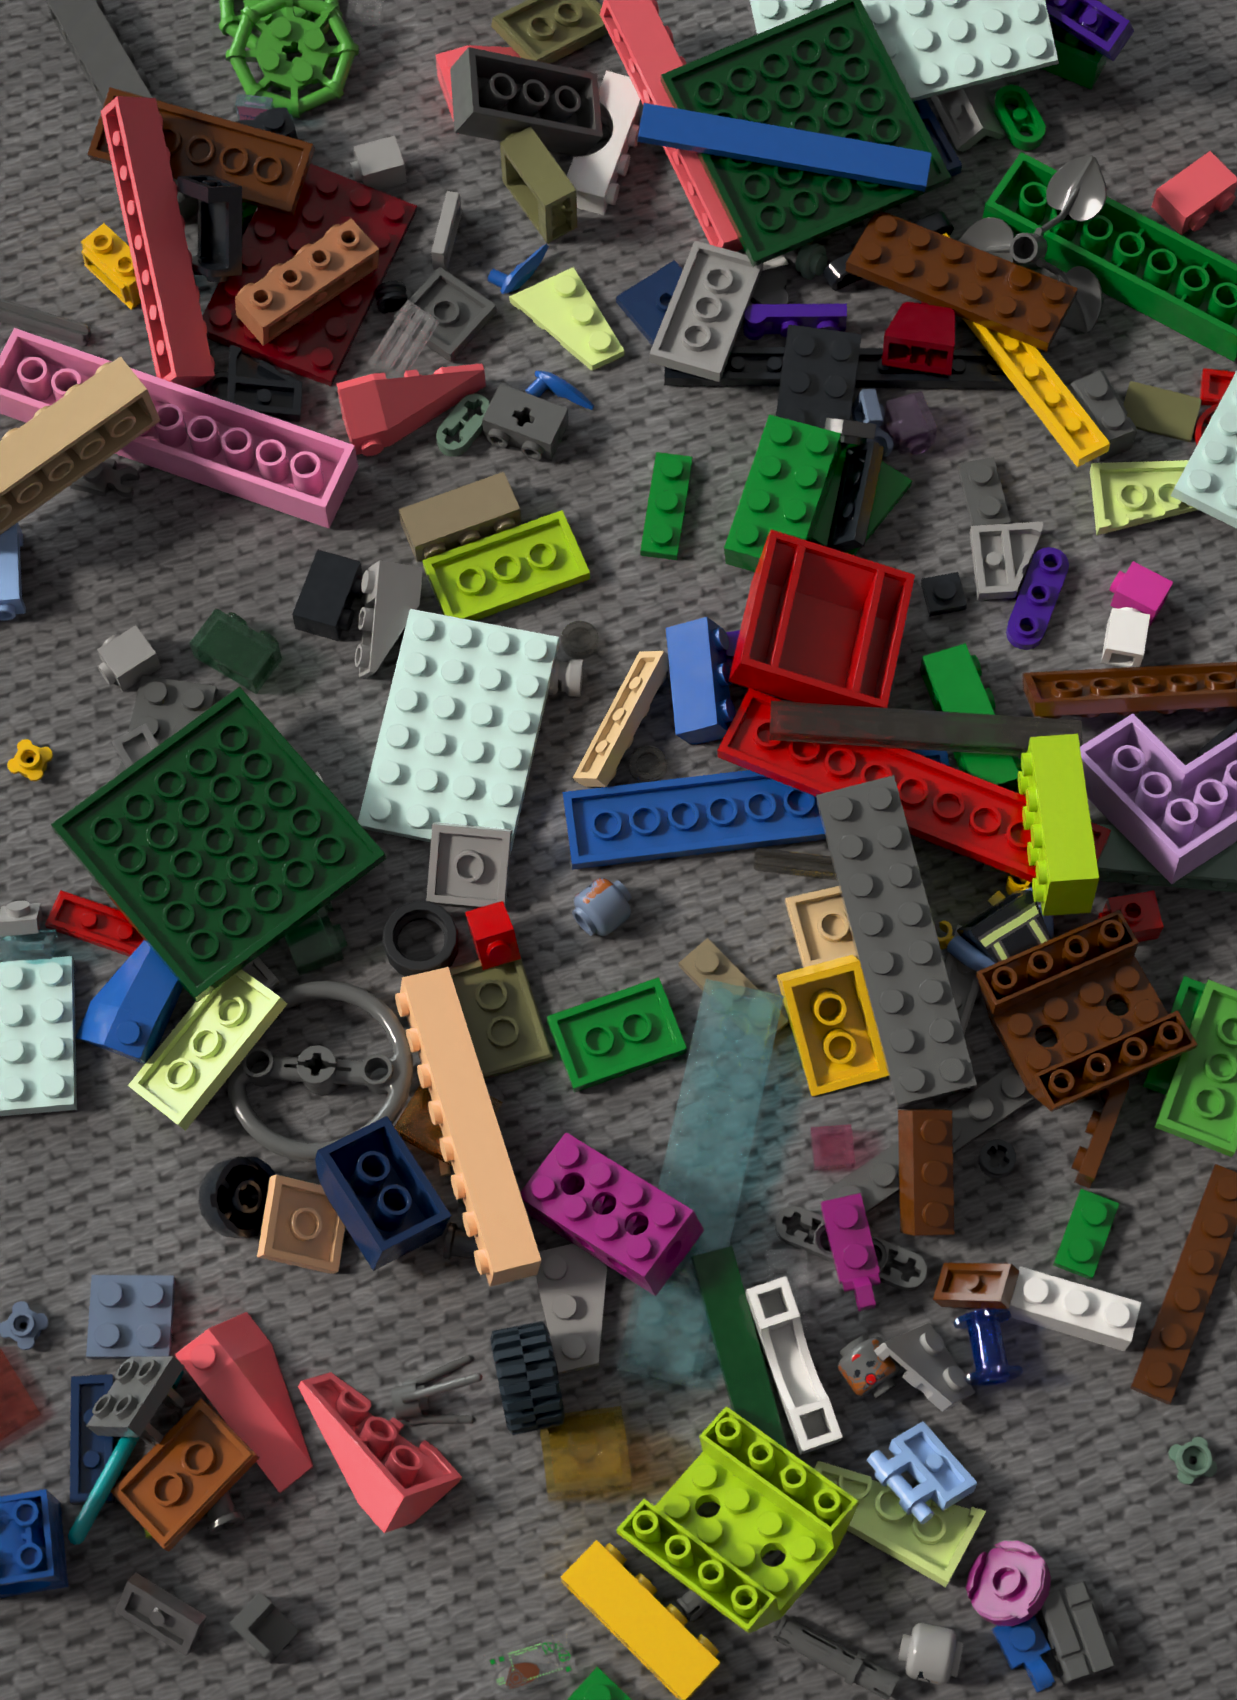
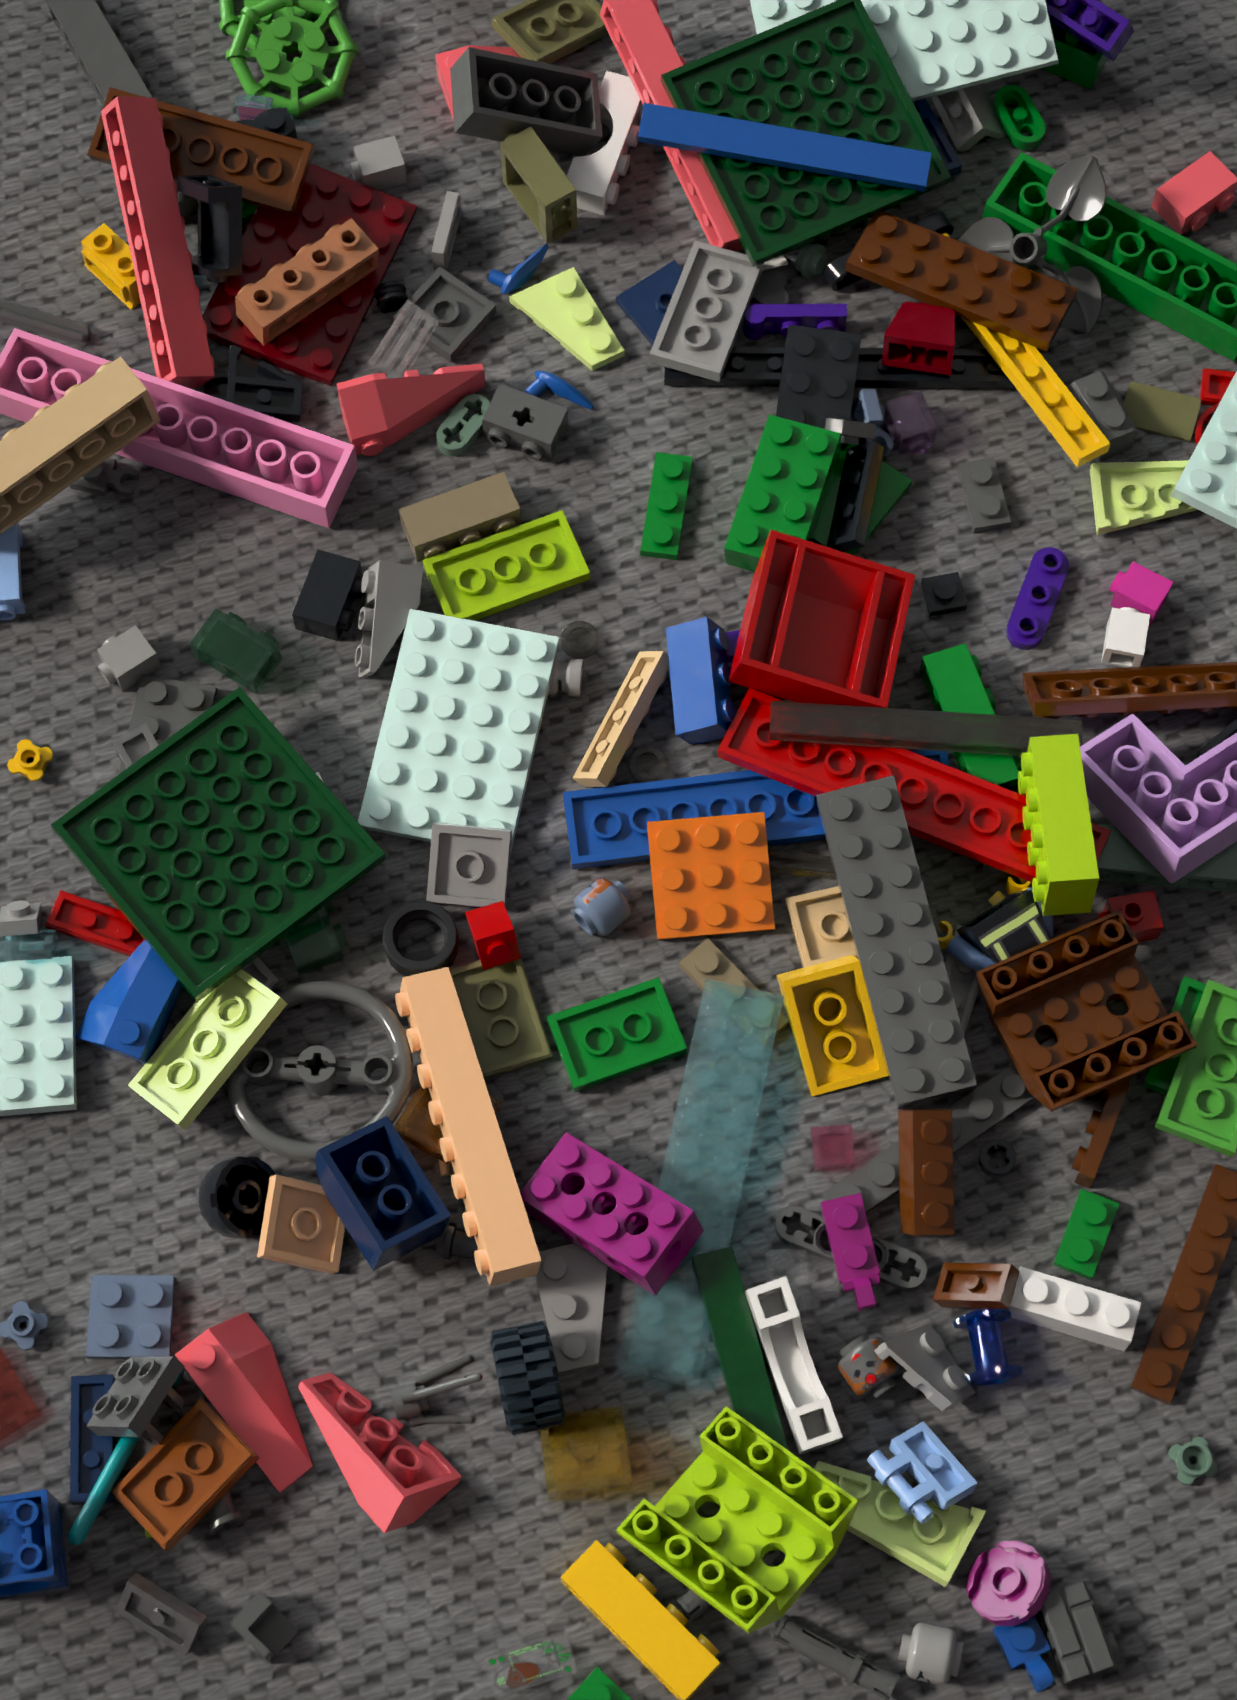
(710, 875): none -> orange plate
(1002, 557): light grey wing -> none

